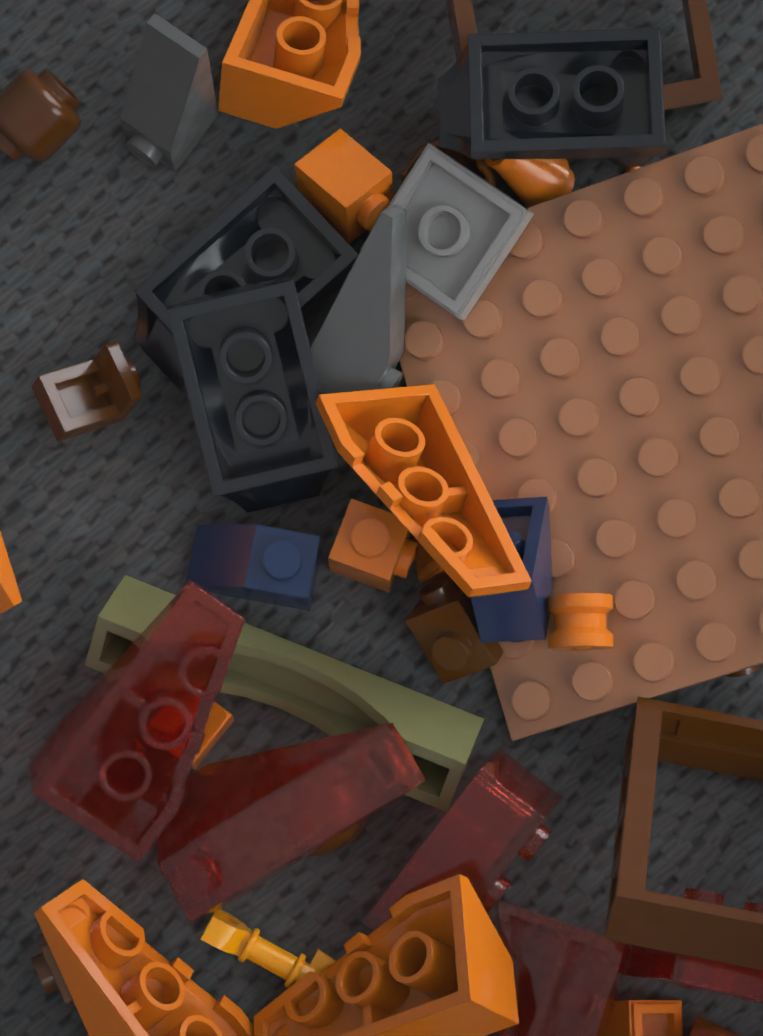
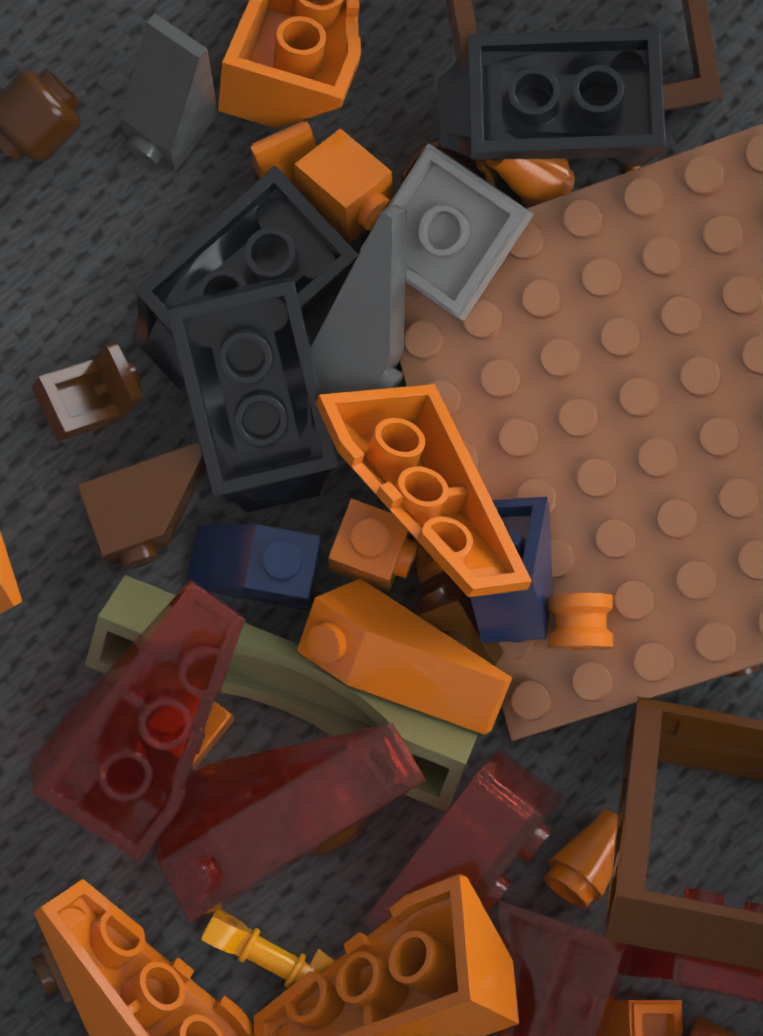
(142, 505): none -> reddish brown slope
(283, 150): none -> orange slope
(401, 657): none -> orange slope
(585, 863): none -> orange cone

